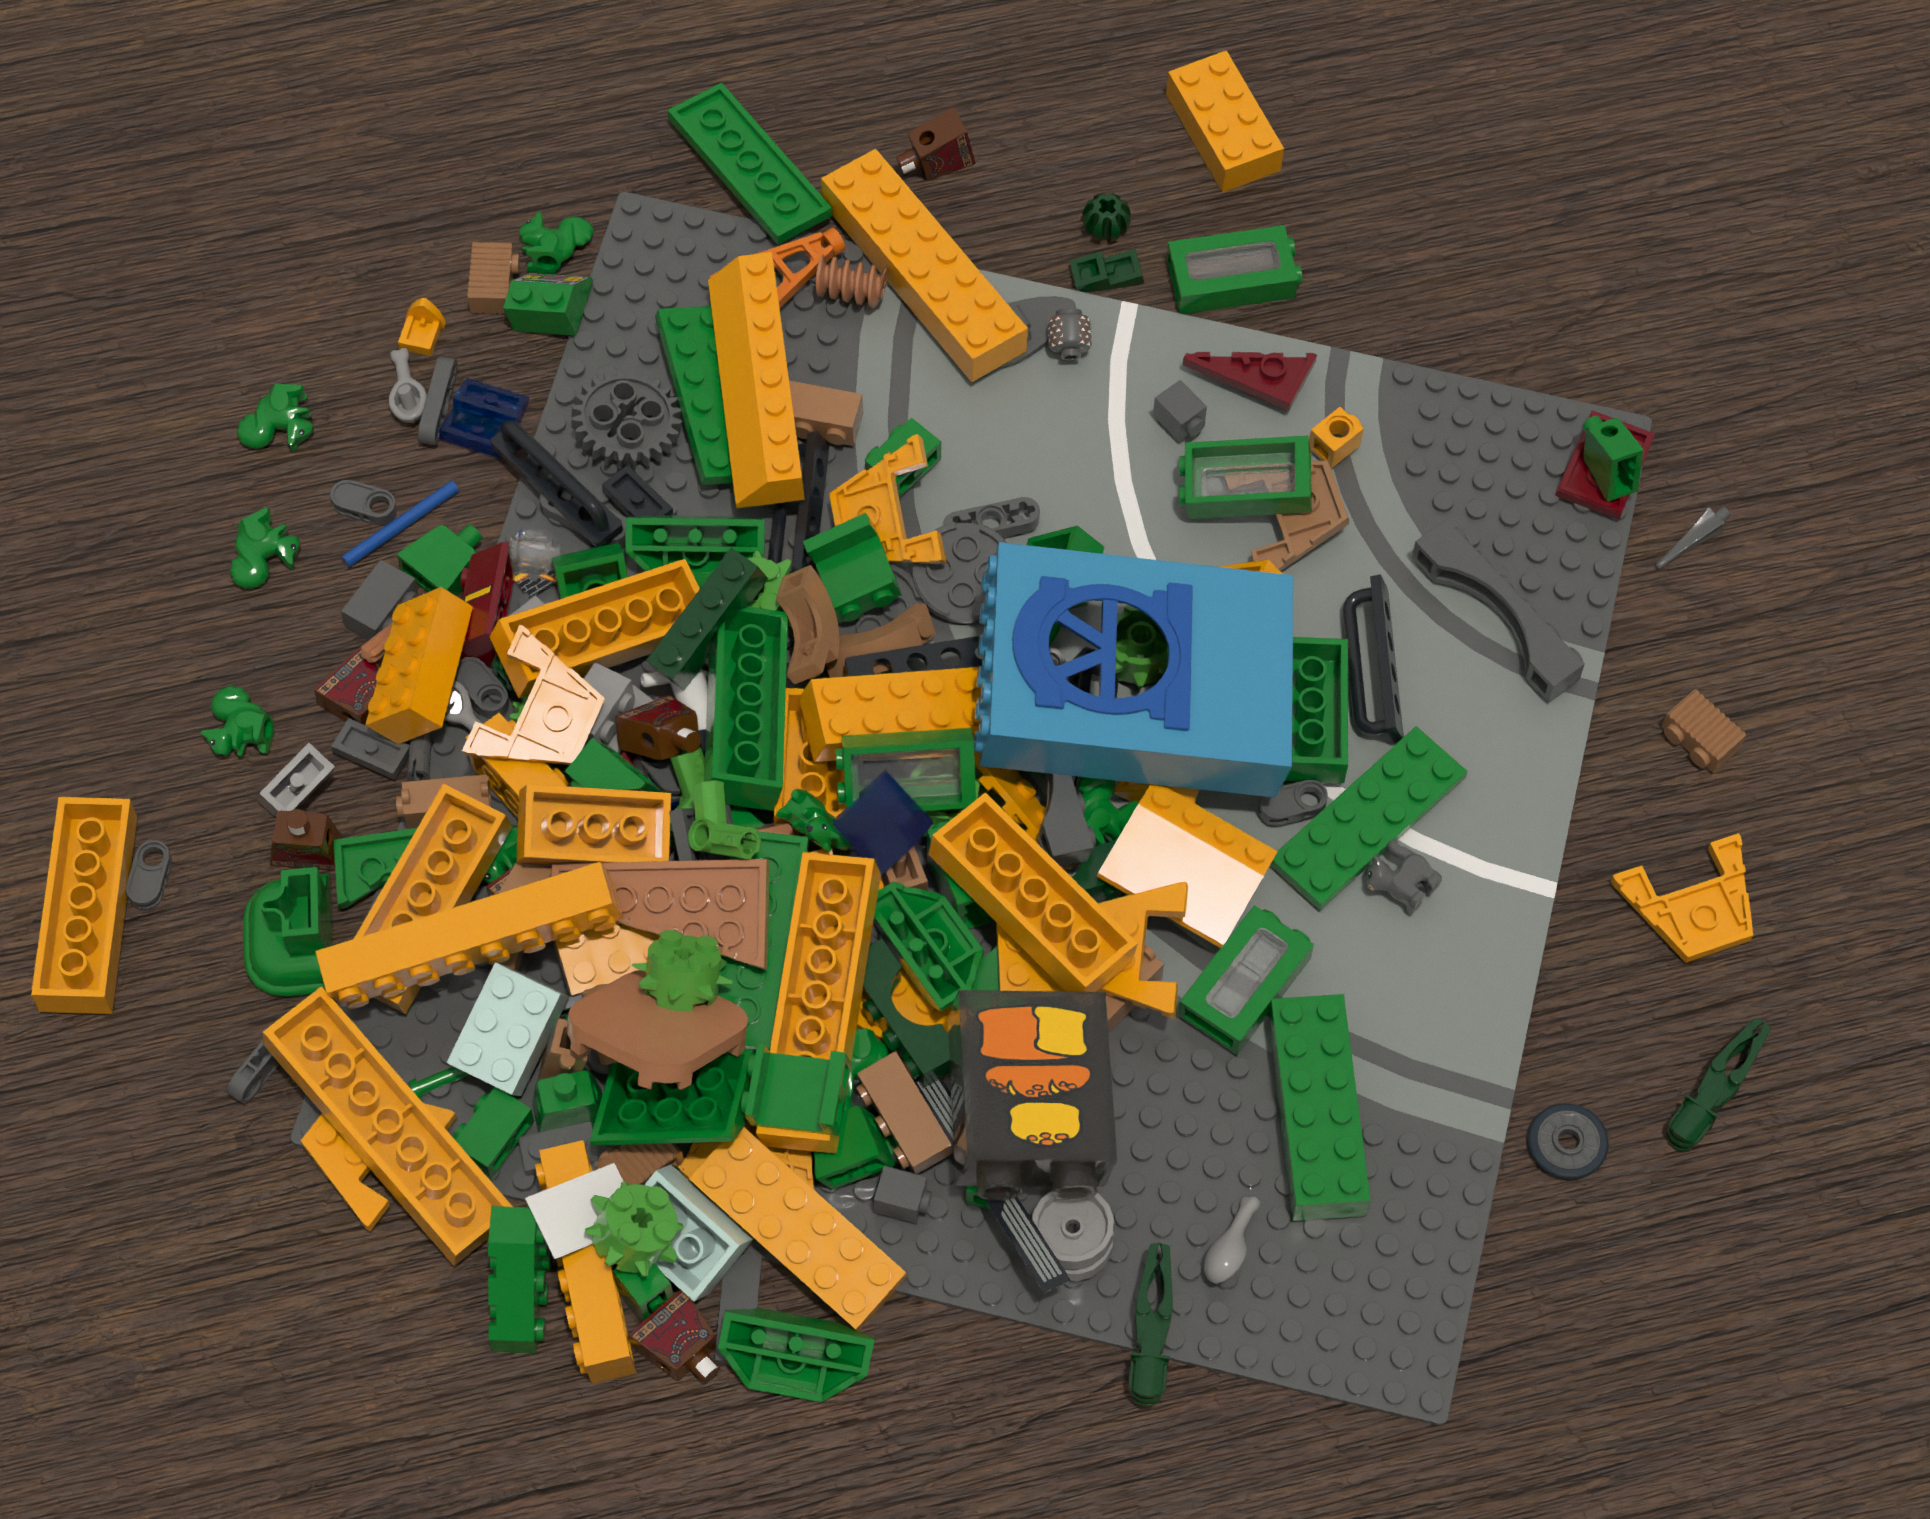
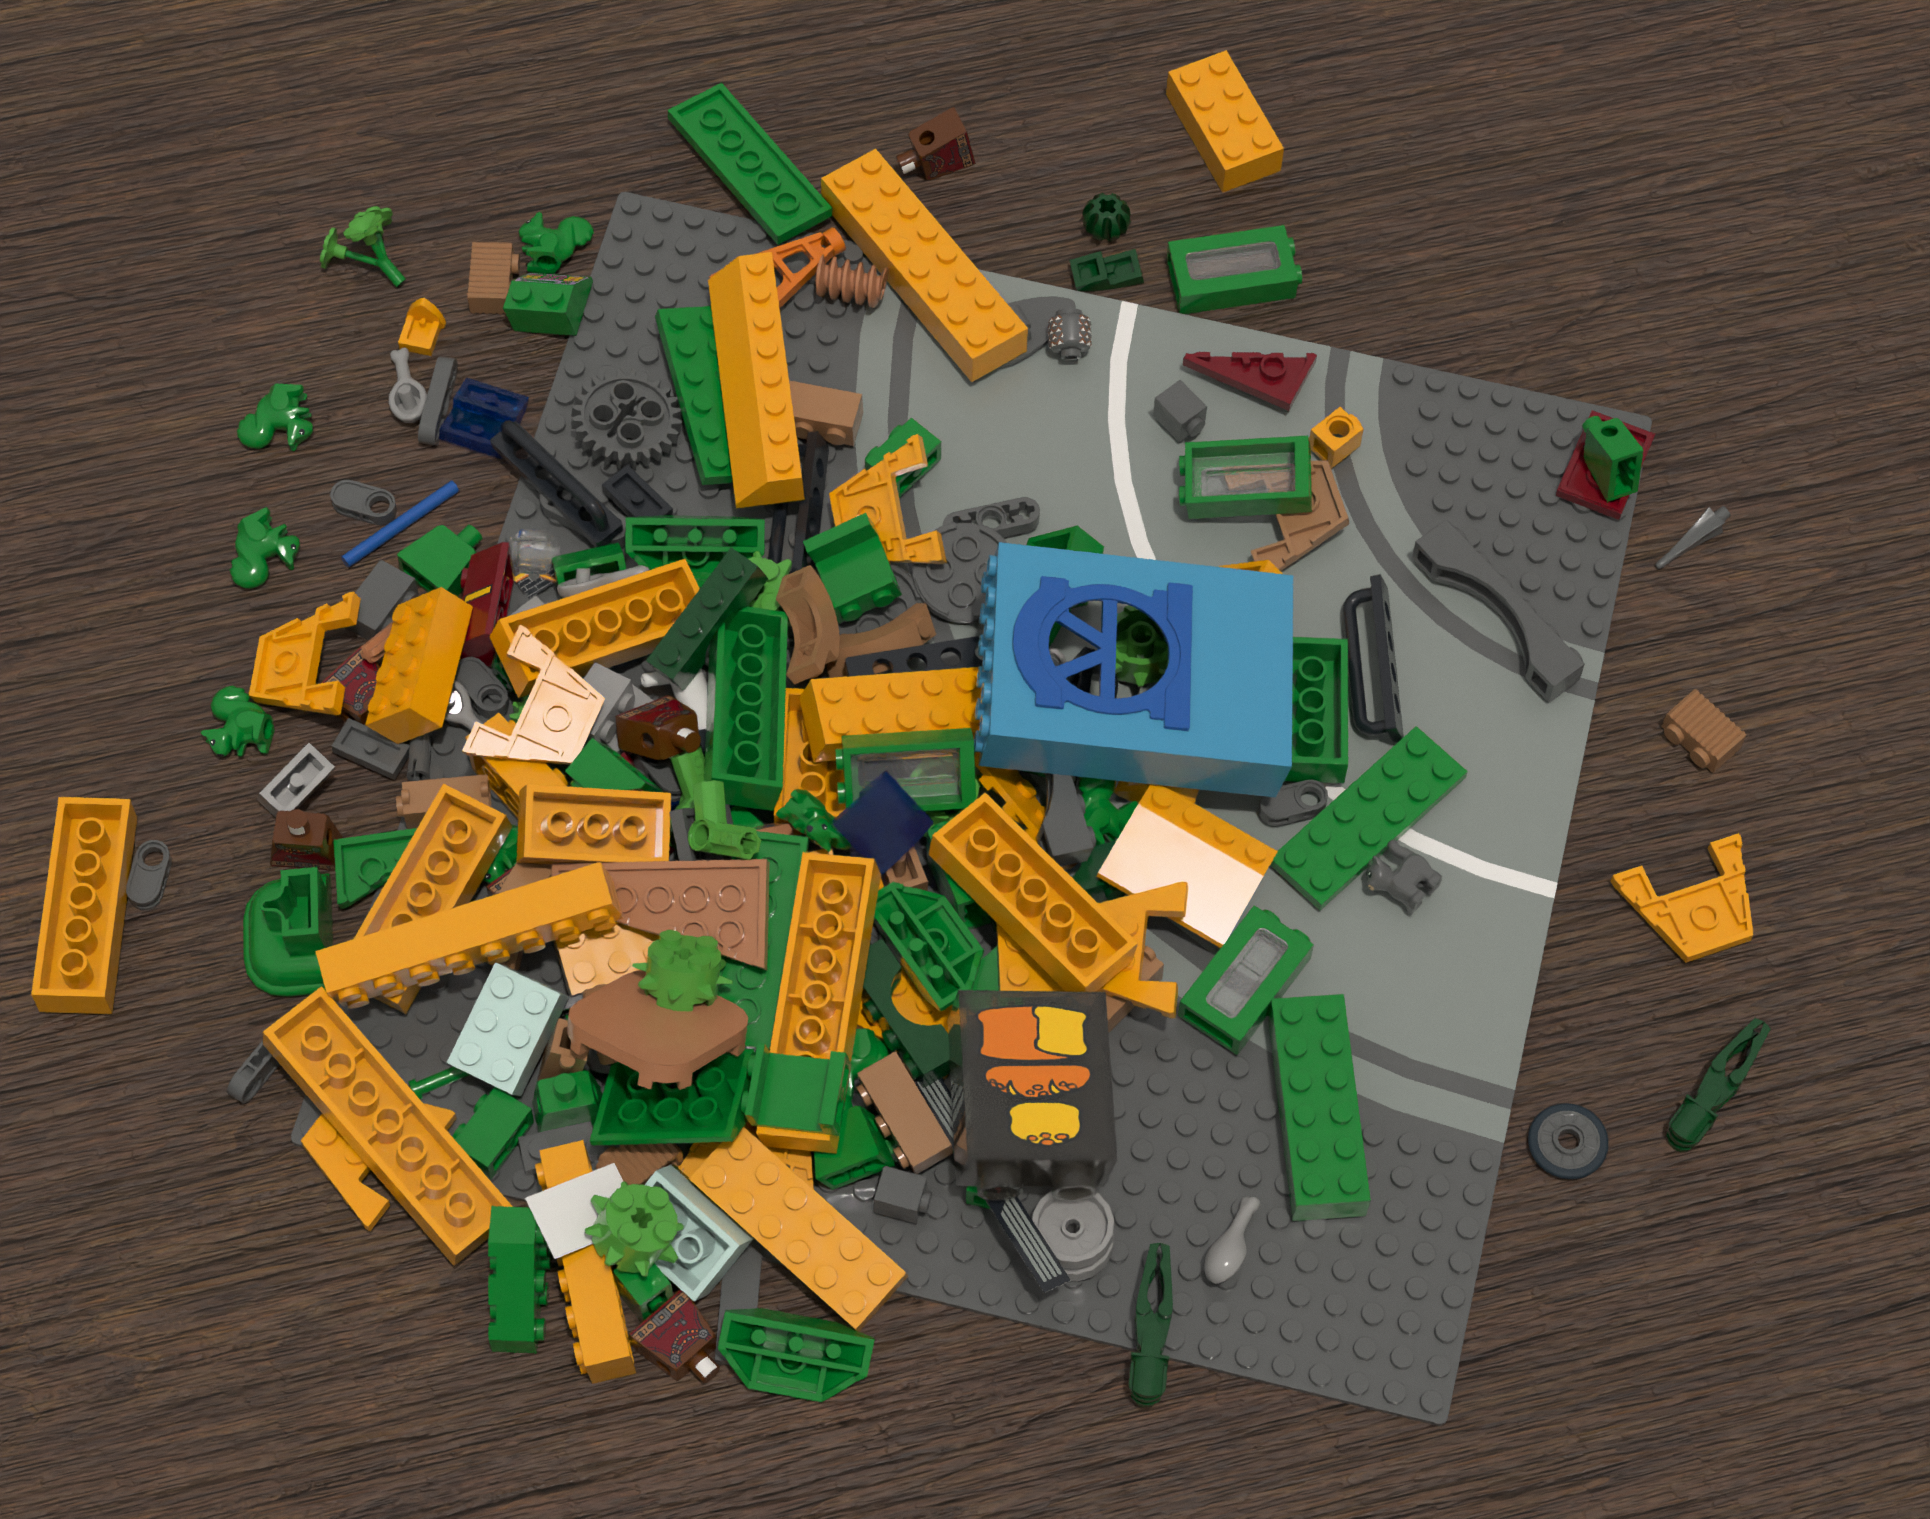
(290, 661): none -> light orange wing
(368, 227): none -> bright green plant
(585, 581): none -> light grey piece

